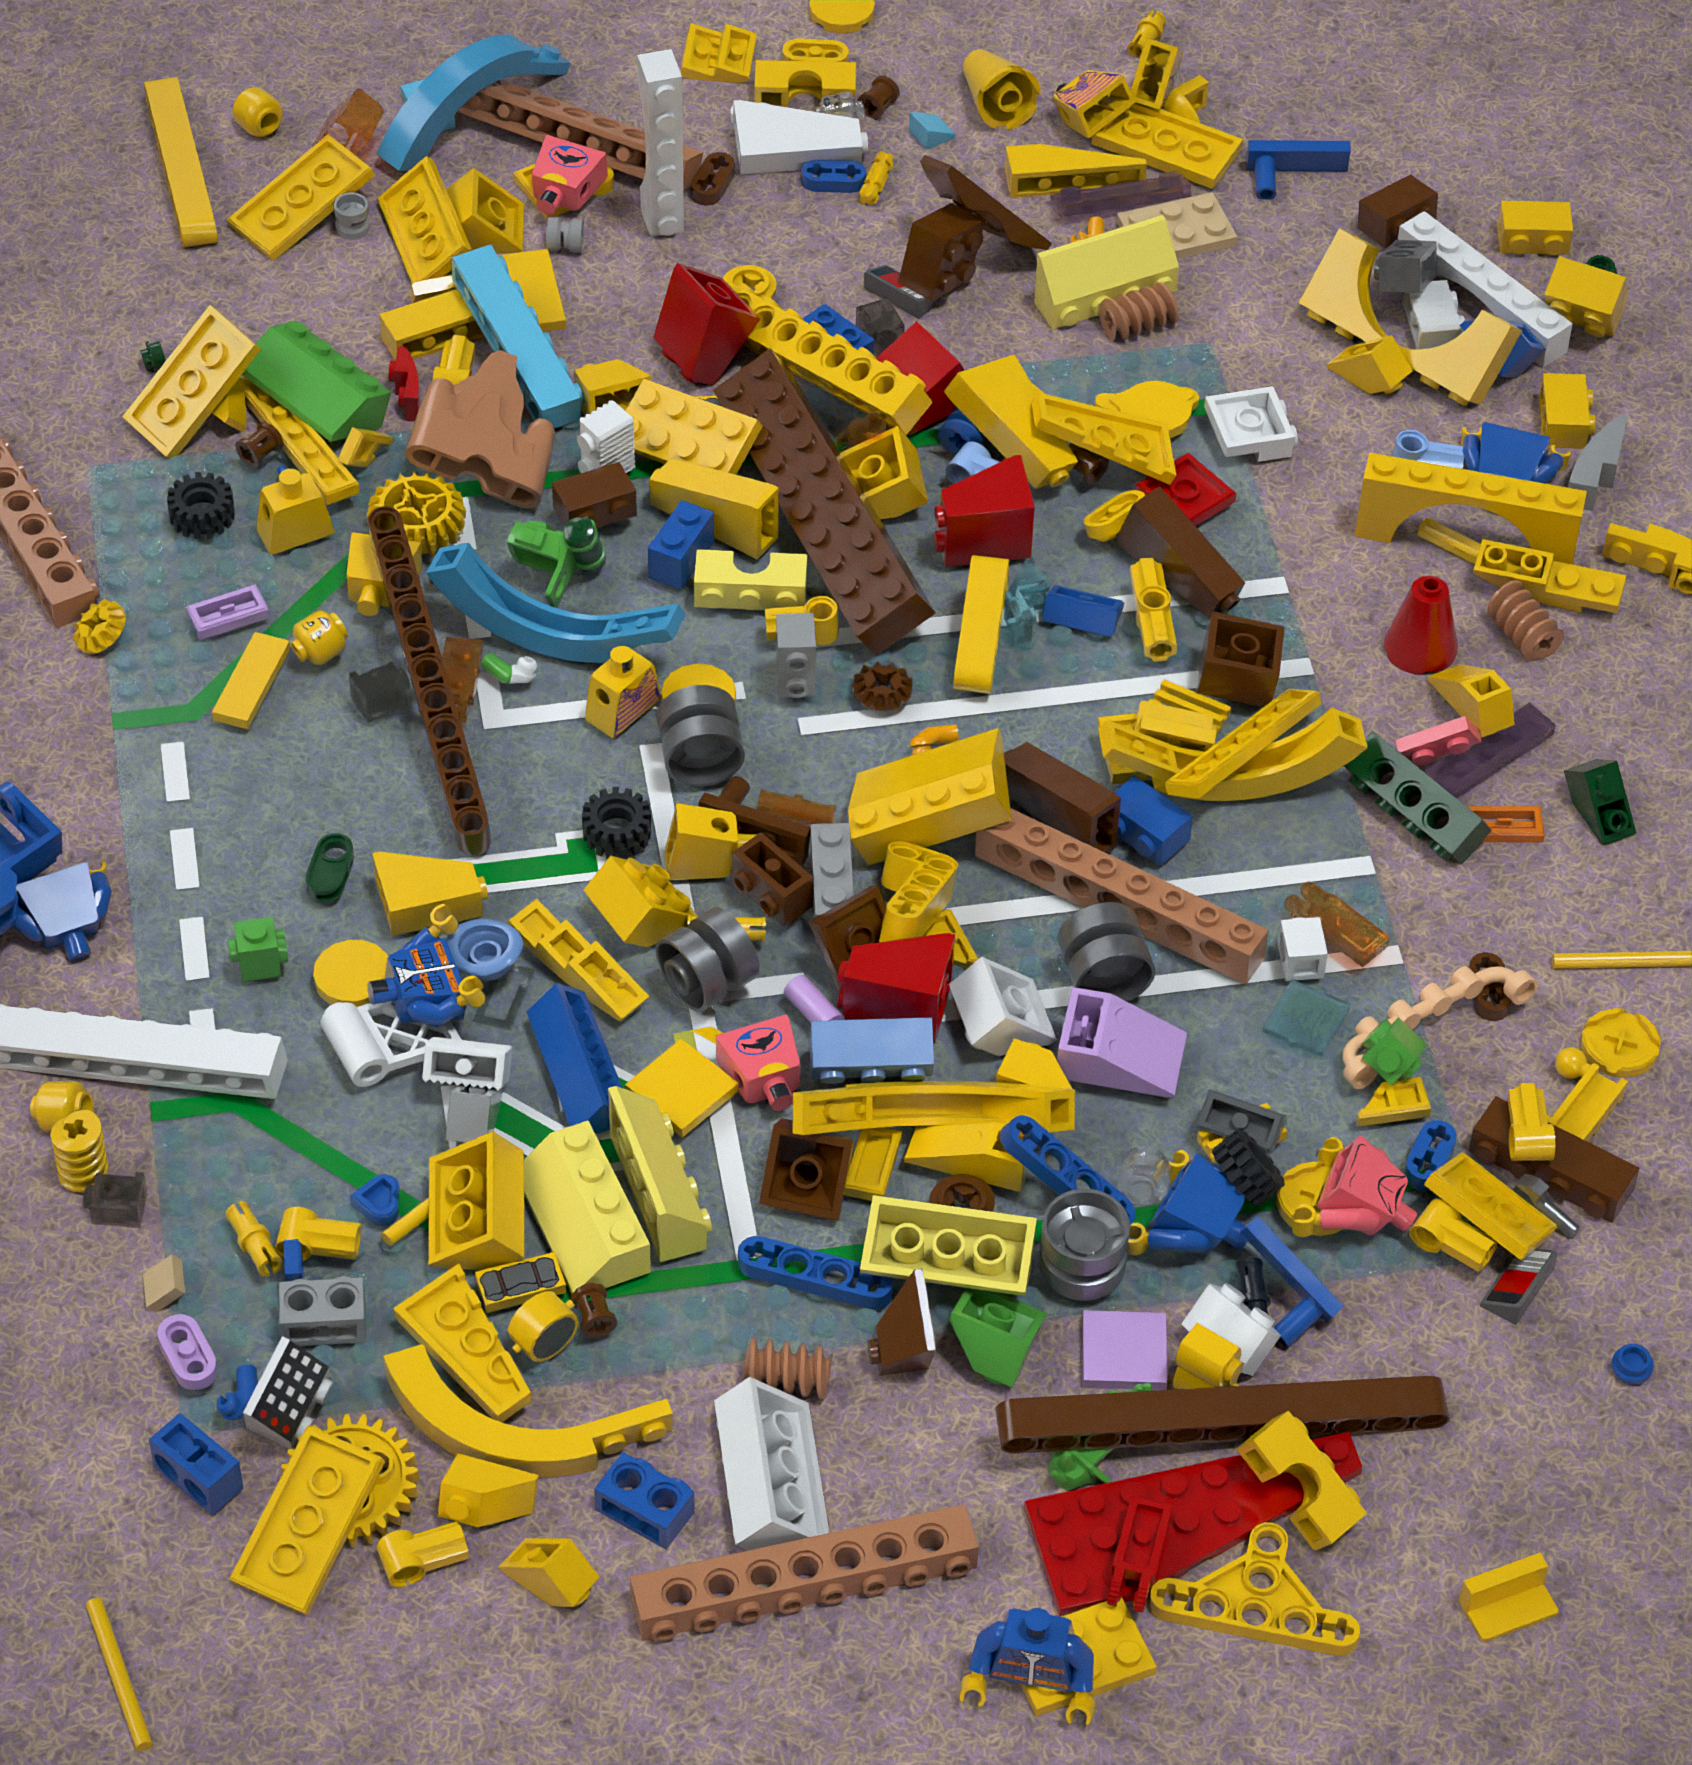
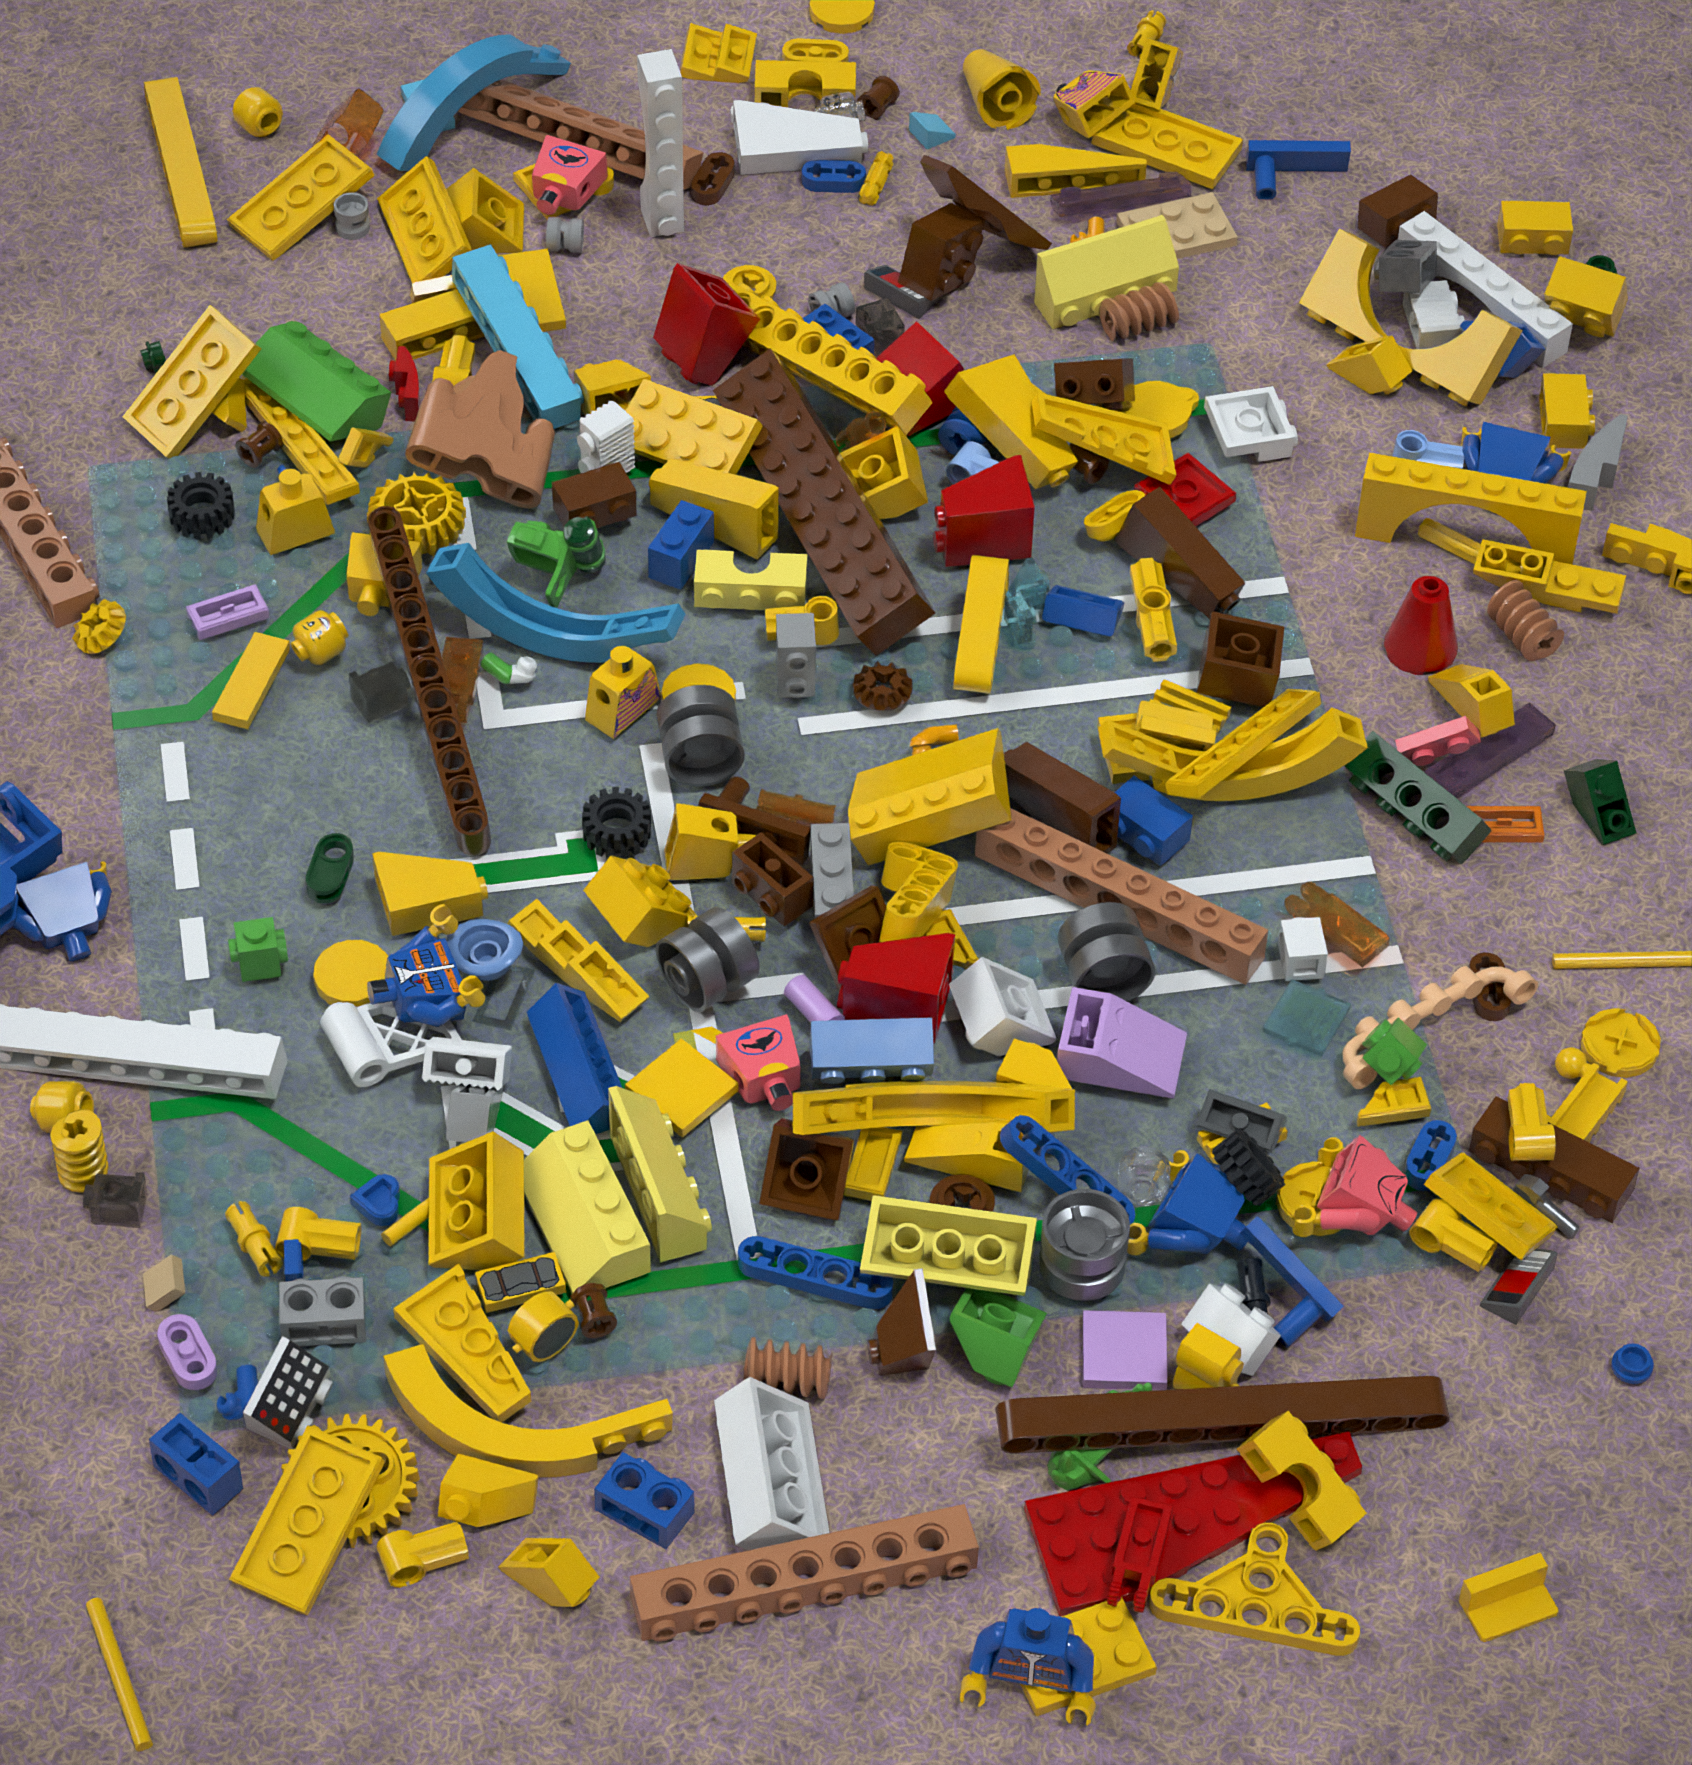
(838, 298): none -> light grey wheel
(1096, 382): none -> reddish brown brick
(1188, 98): yellow plate -> none

